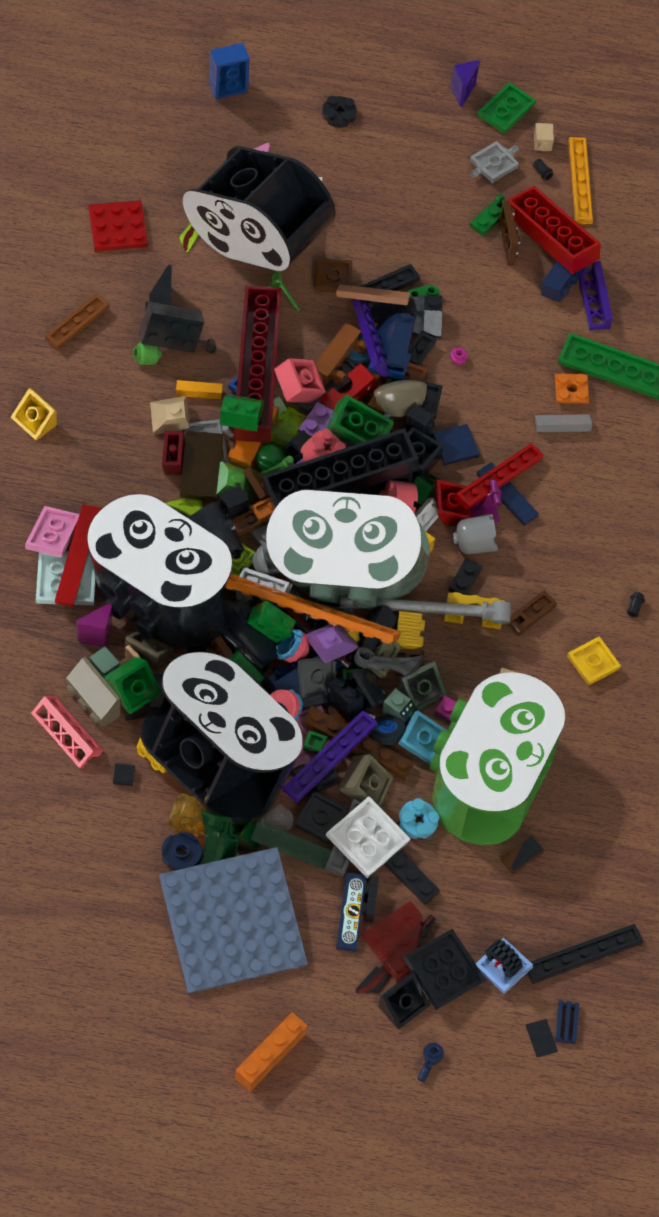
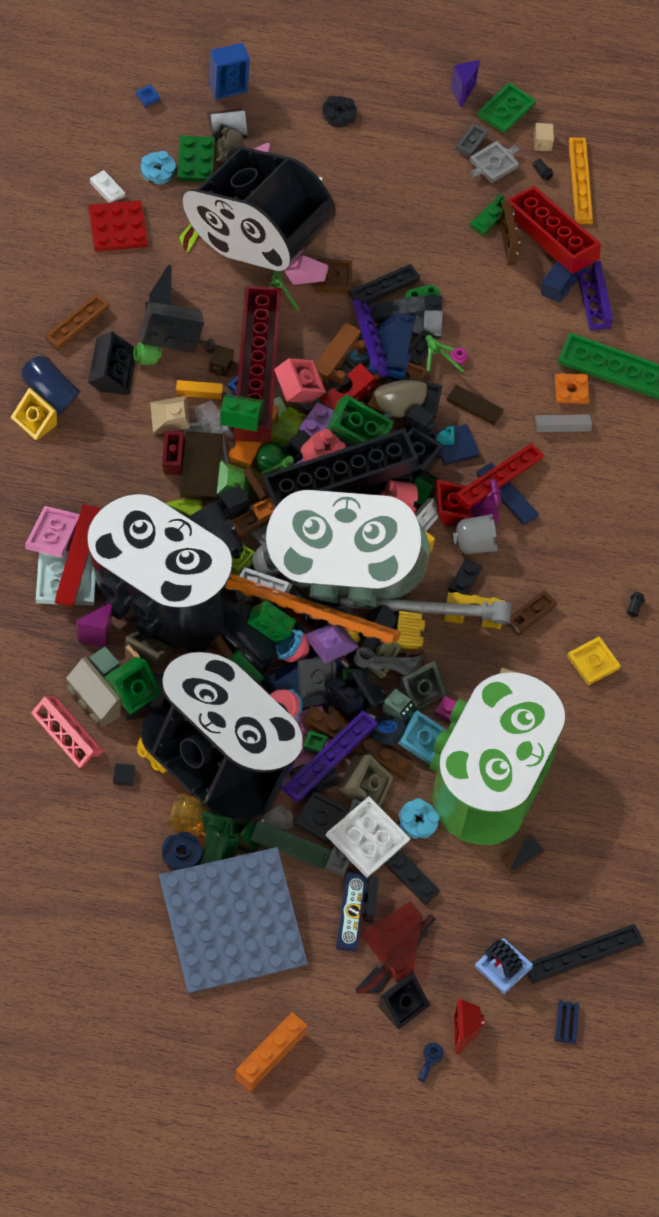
(49, 383): none -> dark blue brick
(107, 187): none -> white plate
(112, 365): none -> black slope
(147, 95): none -> blue plate
(160, 159): none -> medium azure plate
(195, 158): none -> green plate
(208, 416): none -> clear brick
(221, 360): none -> dark brown brick
(227, 118): none -> slope
(230, 139): none -> dark tan cylinder
(306, 270): none -> bright pink slope
(373, 294): nougat tile -> none
(435, 347): none -> bright green plant
(444, 969): black plate -> none
(446, 436): none -> teal tile
(467, 1024): none -> red slope
(471, 140): none -> dark grey plate
(475, 405): none -> dark brown tile
(541, 1038): black sticker -> none

